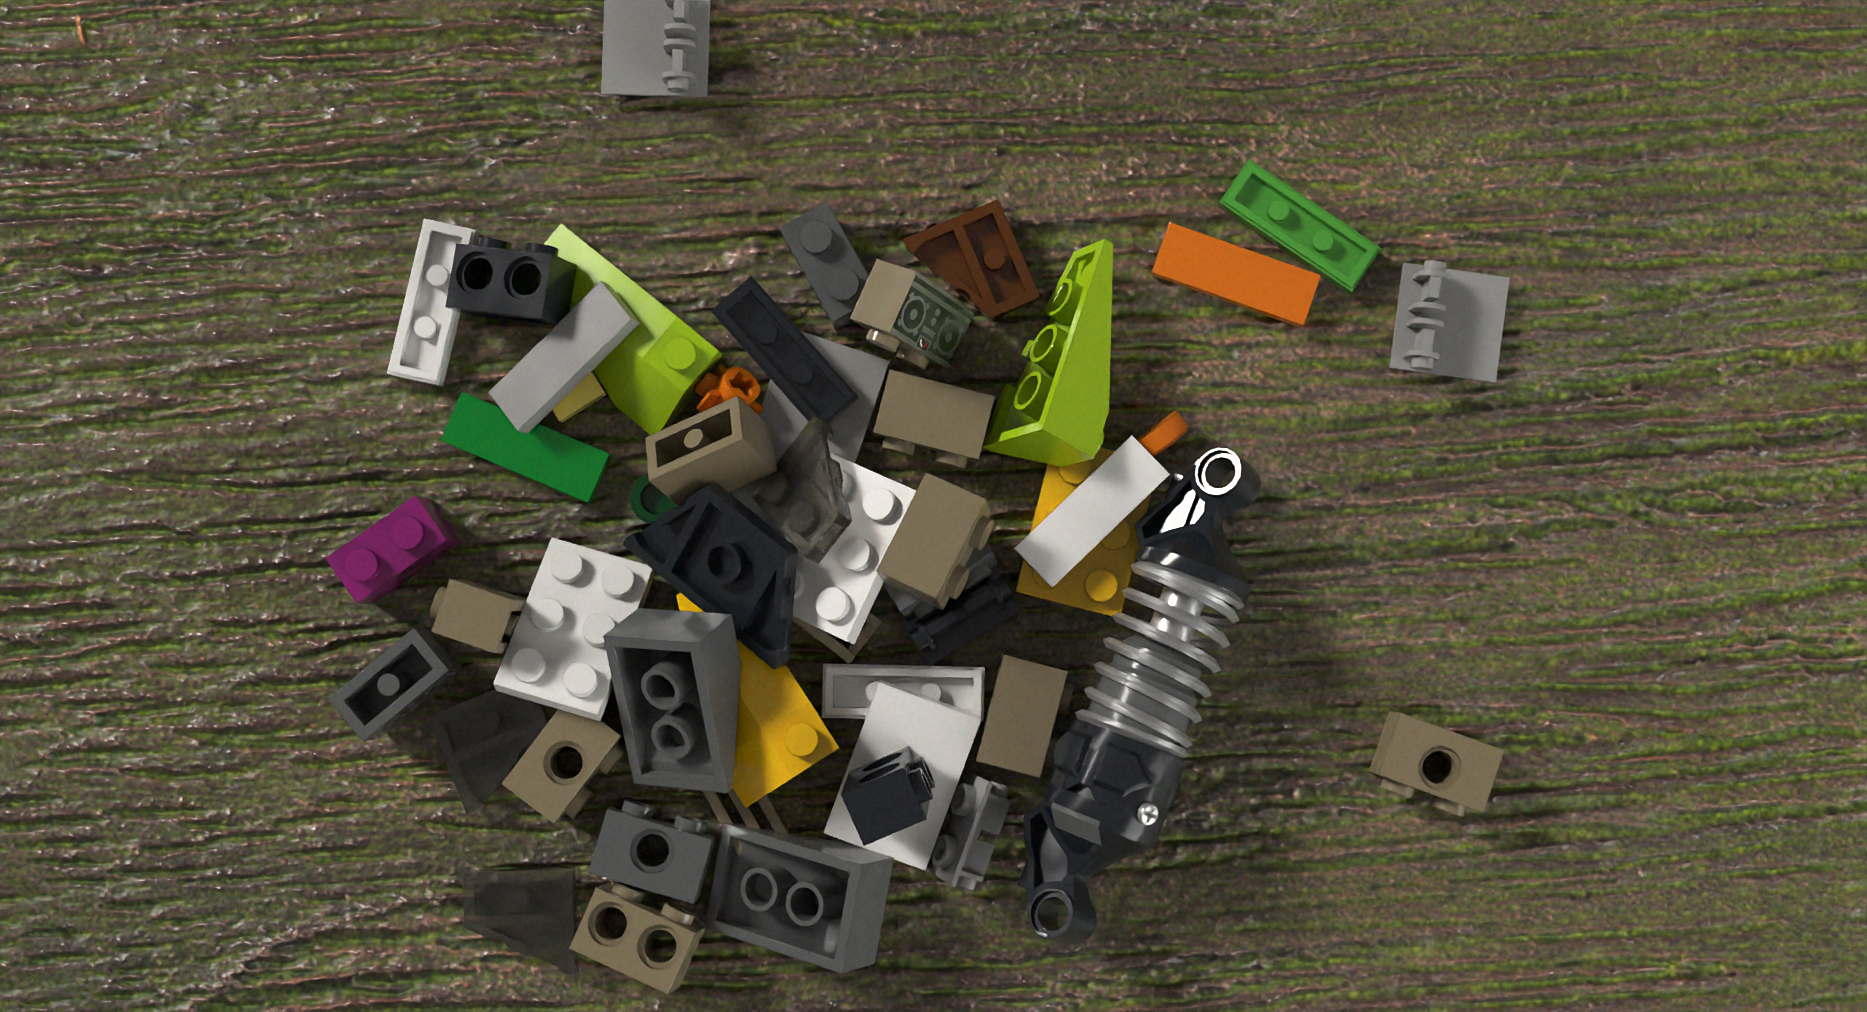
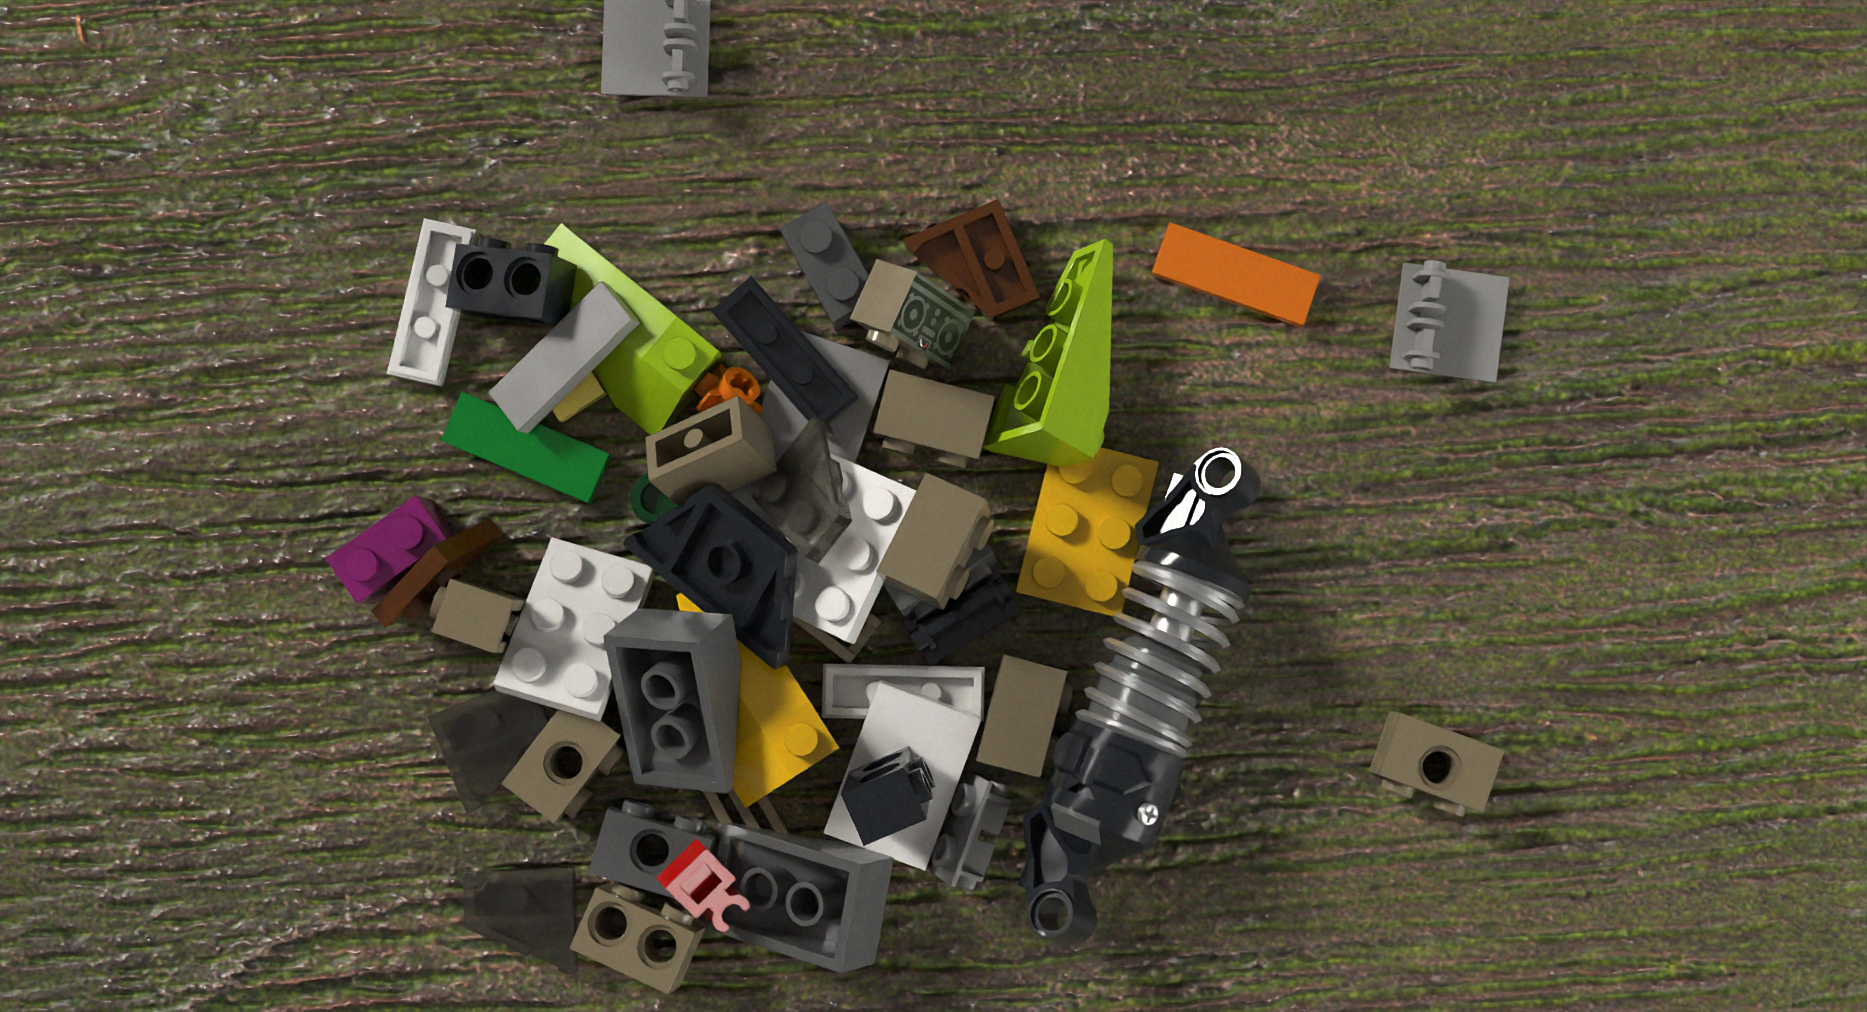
(395, 684): dark grey brick -> none
(444, 561): none -> reddish brown wing
(702, 884): none -> plate
(1091, 511): white tile -> none
(1163, 433): orange tile -> none
(1299, 227): bright green tile -> none

